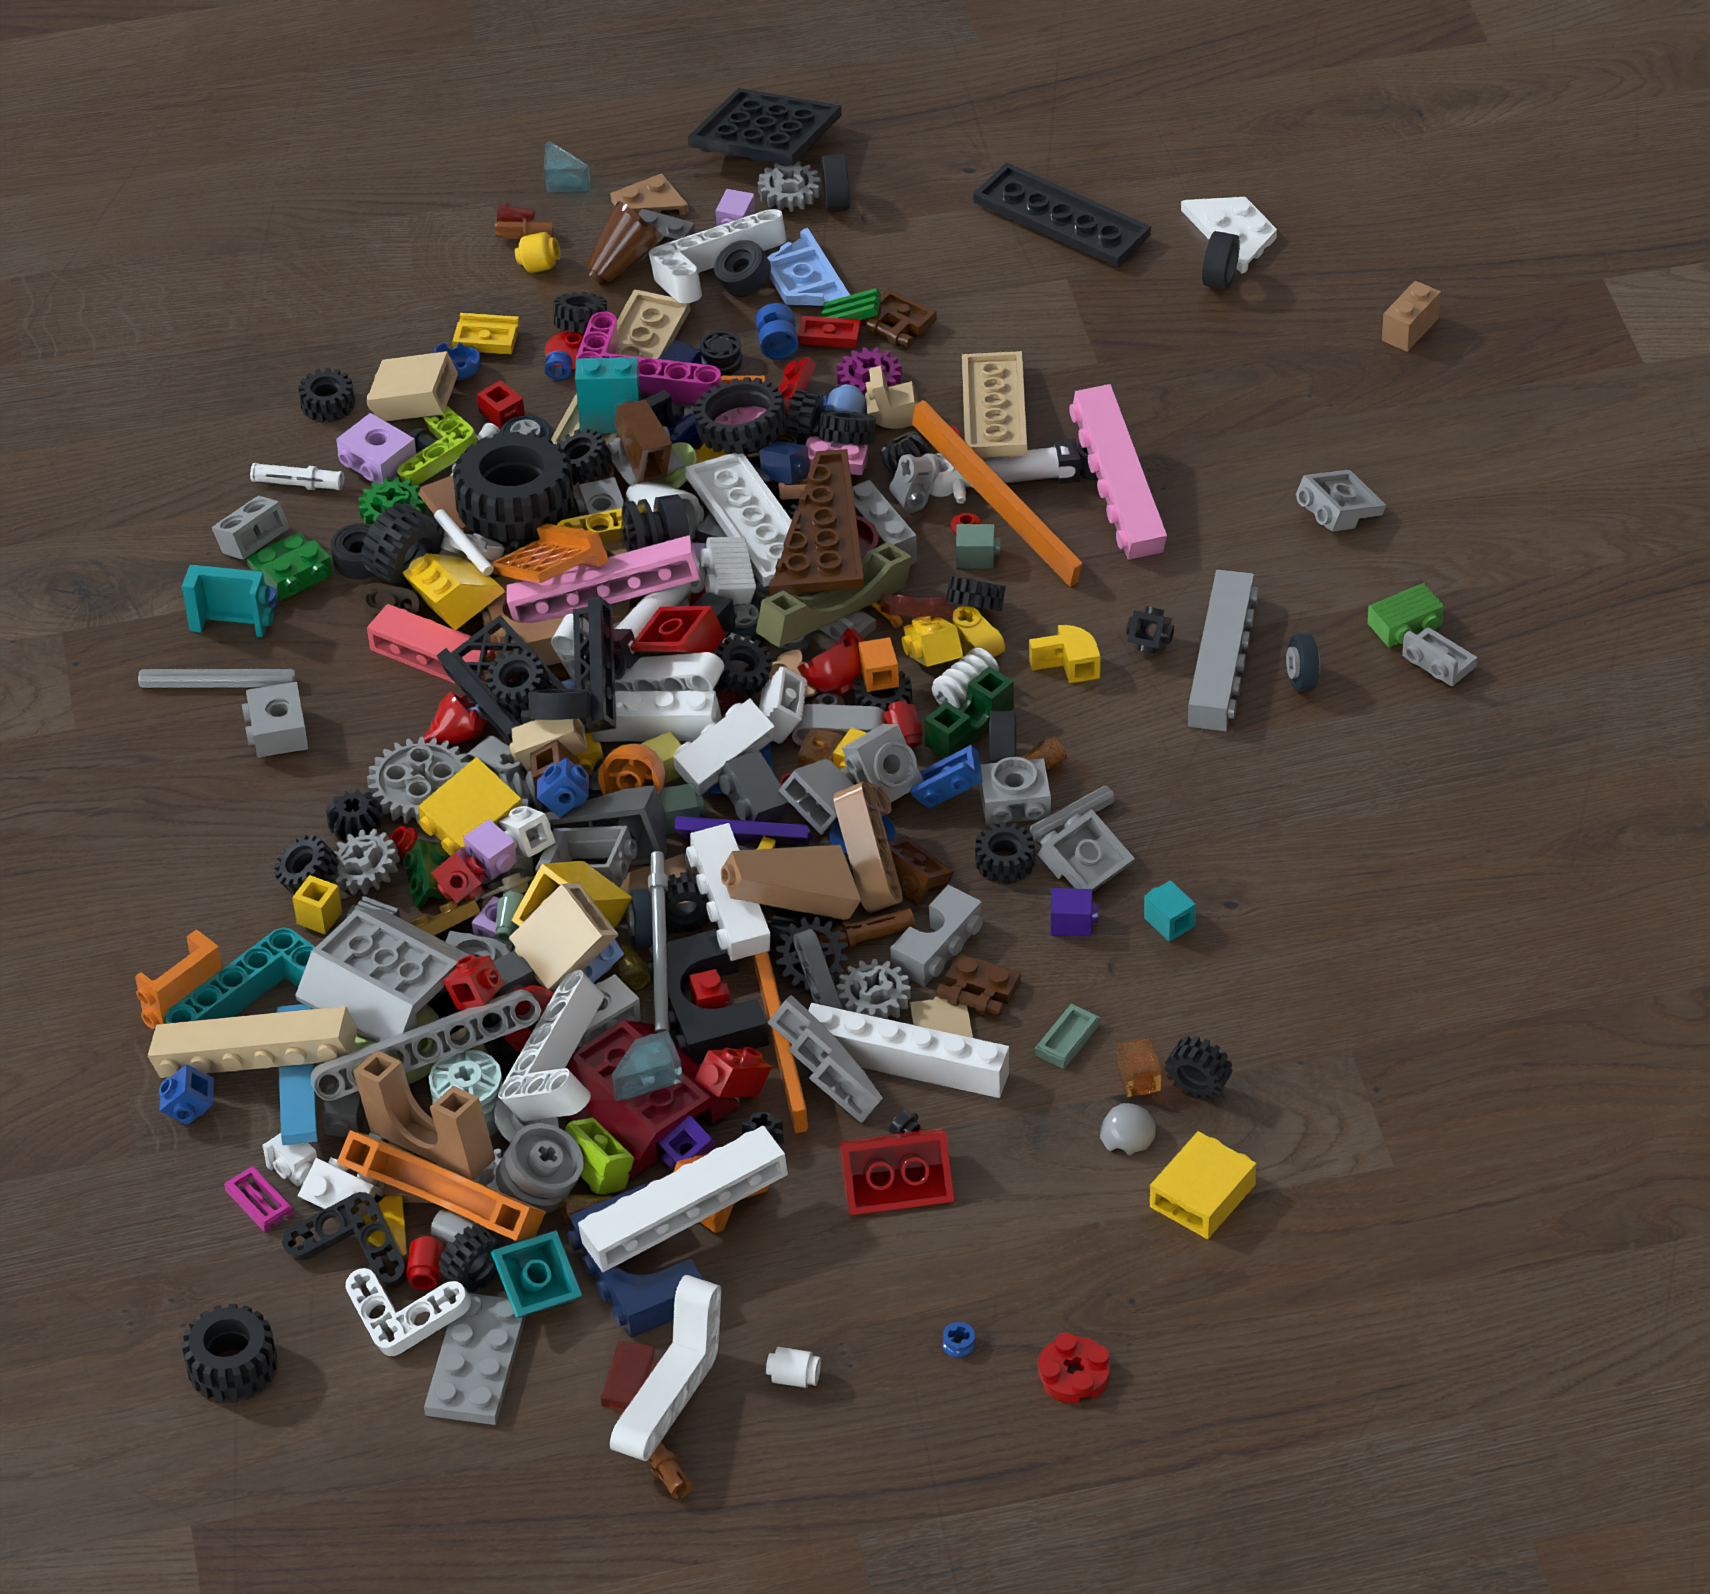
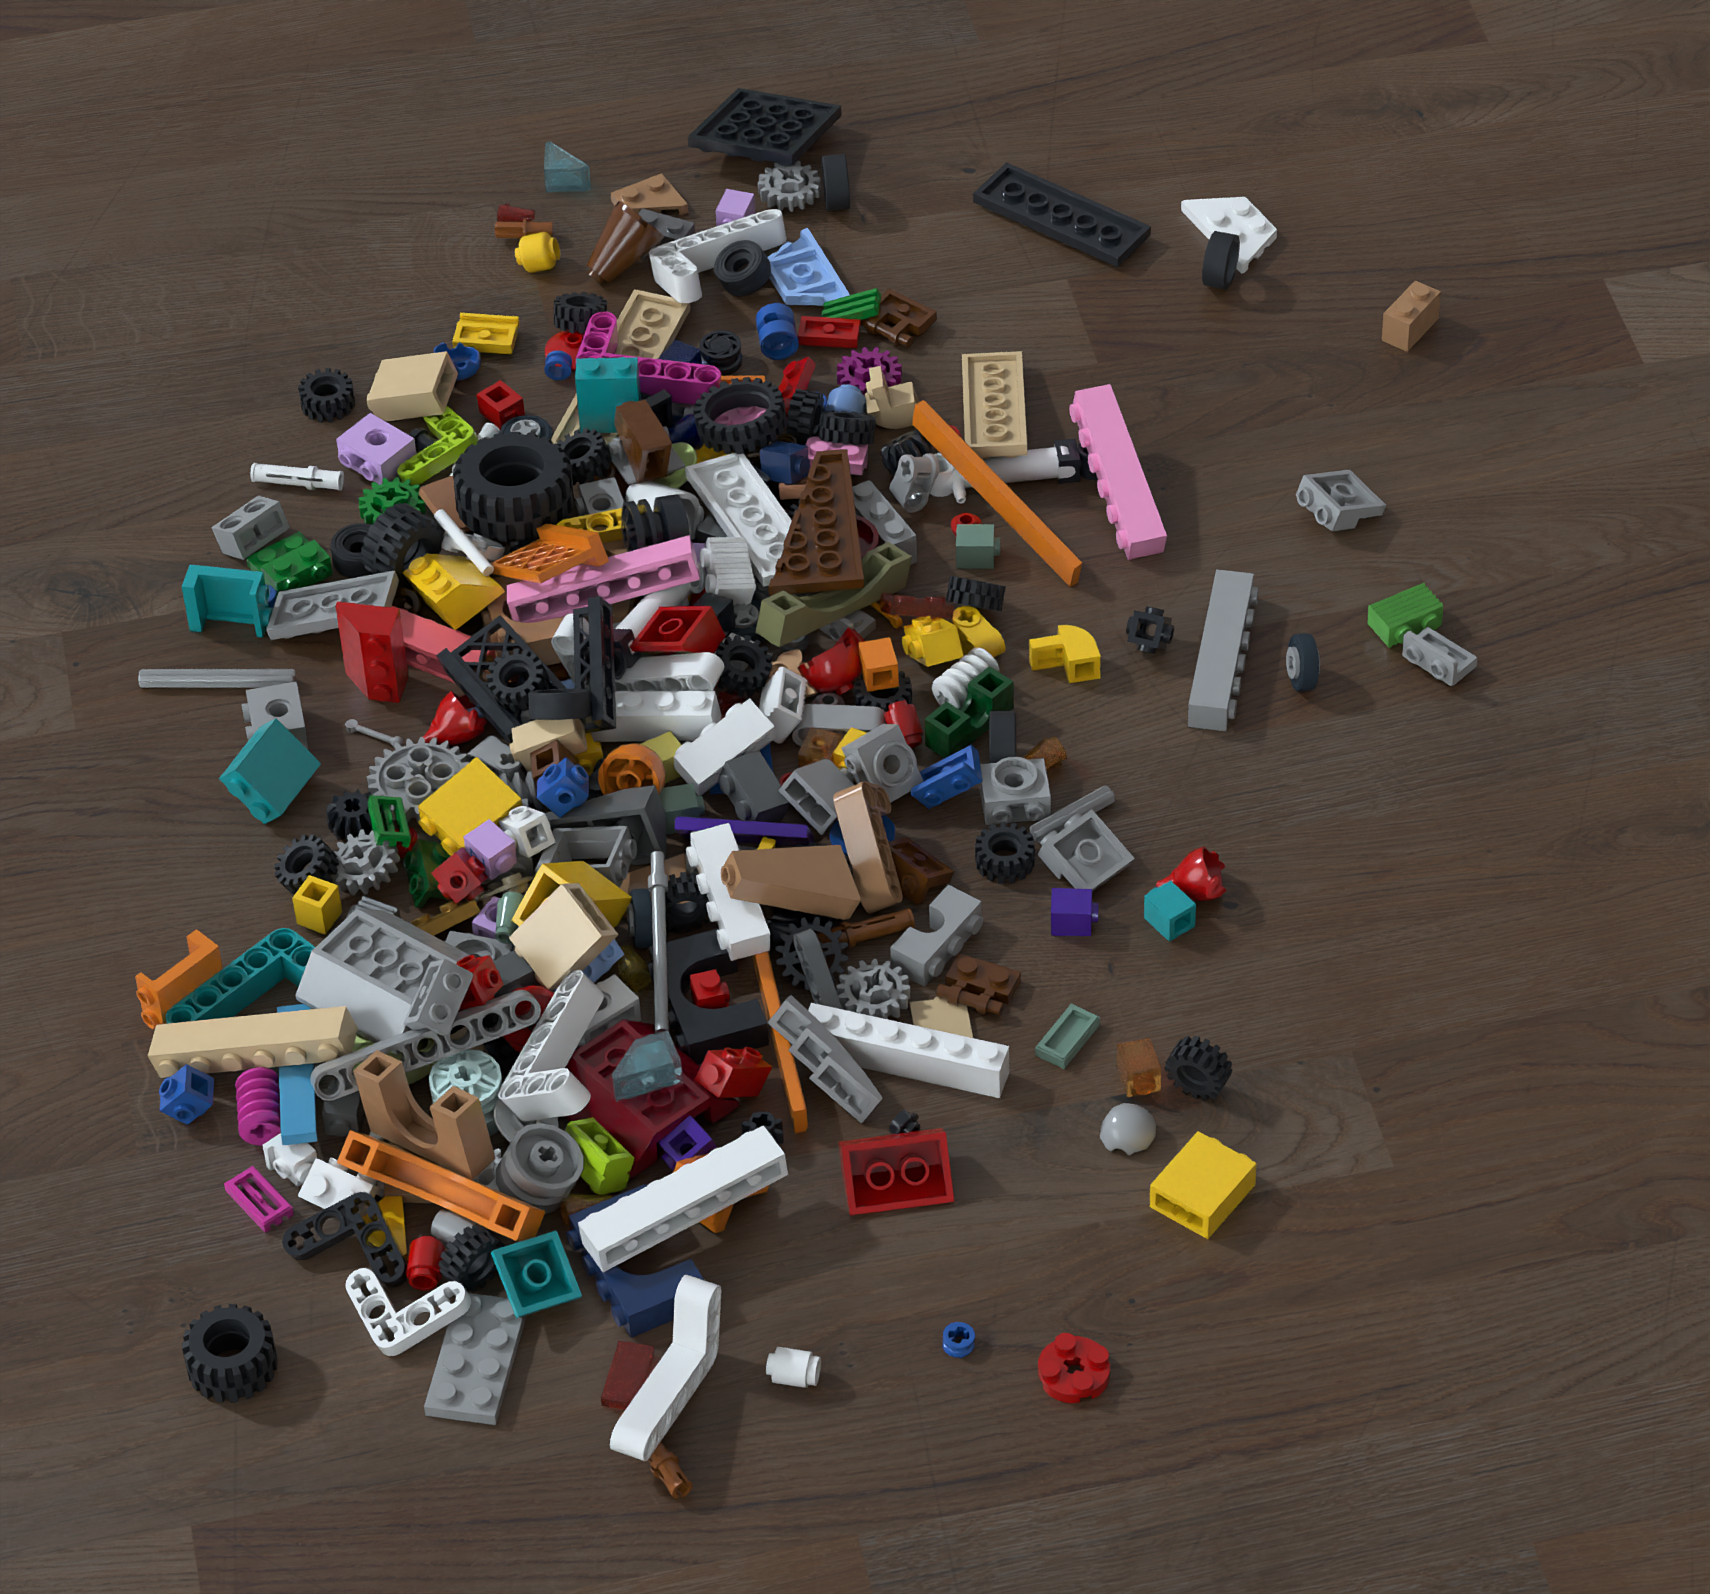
(258, 1105): none -> dark pink piece
(269, 771): none -> teal brick
(314, 609): none -> light grey plate
(352, 726): none -> light grey hinge
(373, 649): none -> red slope
(389, 835): none -> green tile
(439, 997): none -> light grey bracket
(1198, 875): none -> red hat

